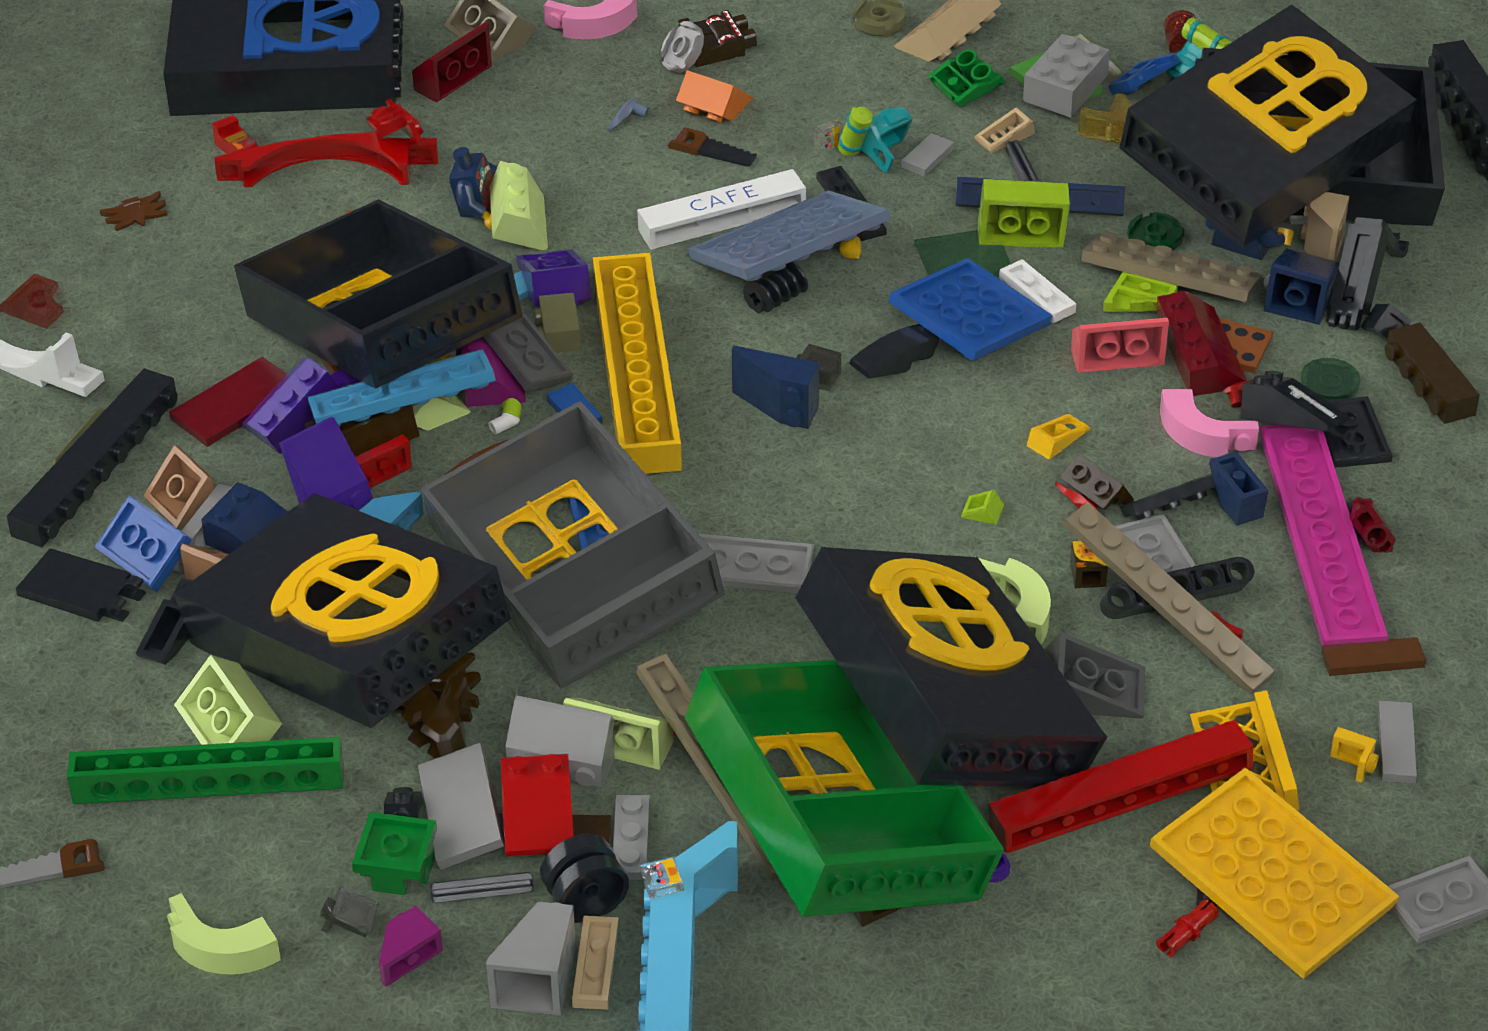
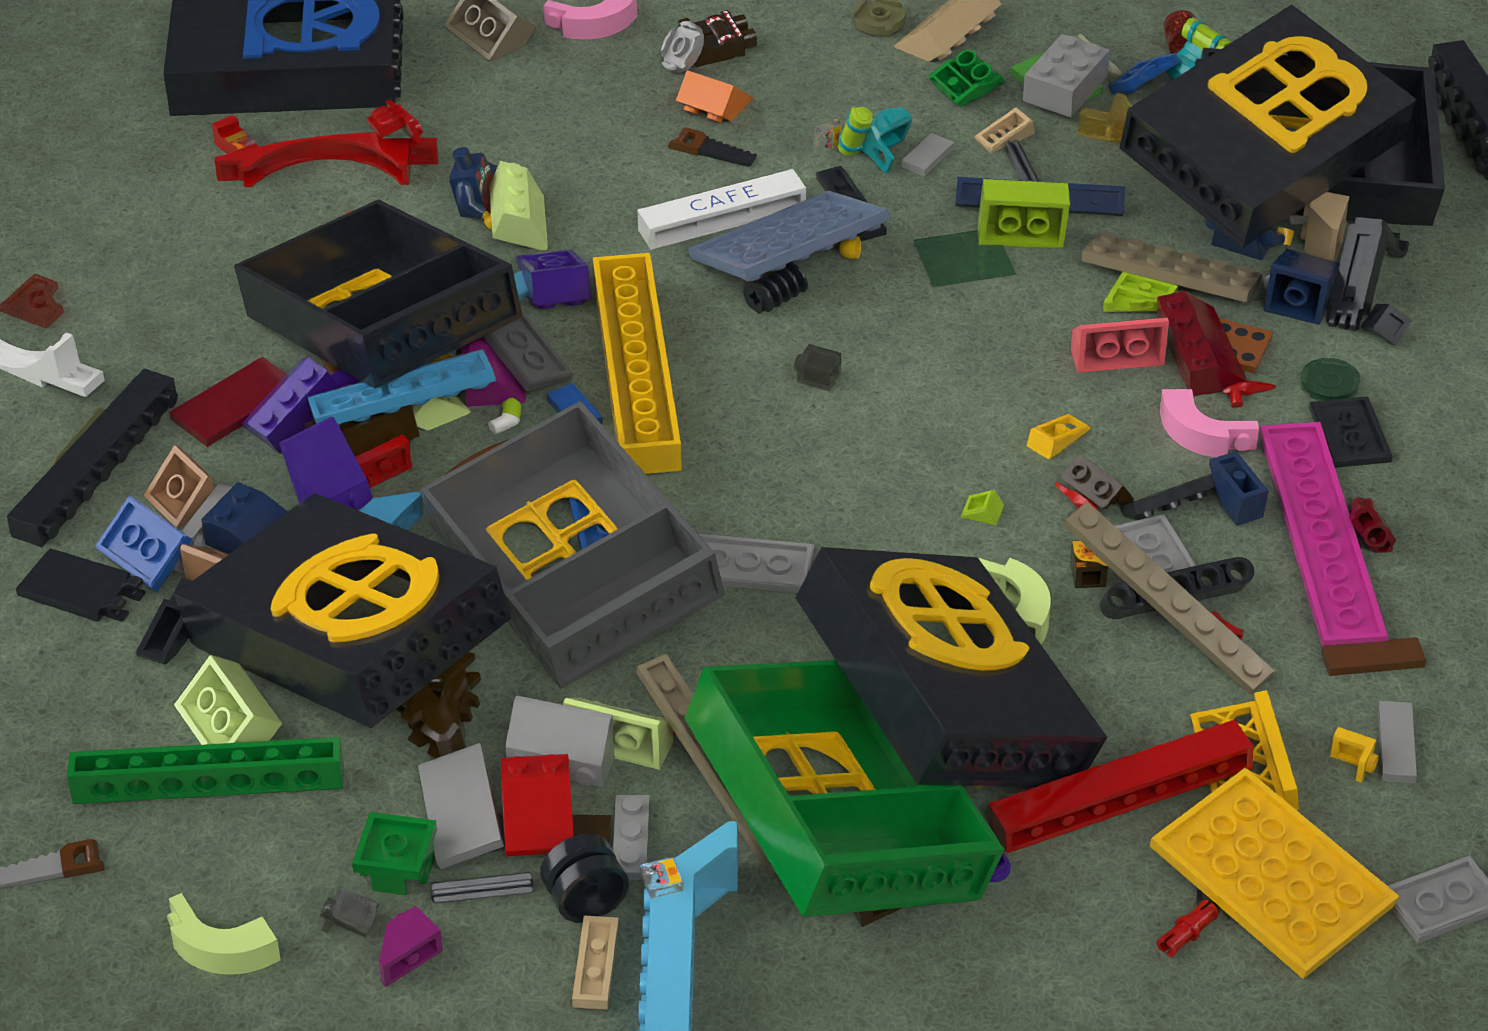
(135, 211): reddish brown piece -> none
(403, 802): black bracket -> none
(454, 65): dark red slope -> none
(534, 961): light grey slope -> none
(559, 321): olive brick -> none
(626, 110): sand blue bar -> none
(777, 385): dark blue slope -> none
(895, 352): black slope -> none
(970, 309): blue plate -> none
(1037, 289): white plate -> none
(1100, 679): dark grey slope -> none
(1148, 230): dark green tile -> none
(1287, 402): black slope -> none
(1432, 373): dark brown brick -> none

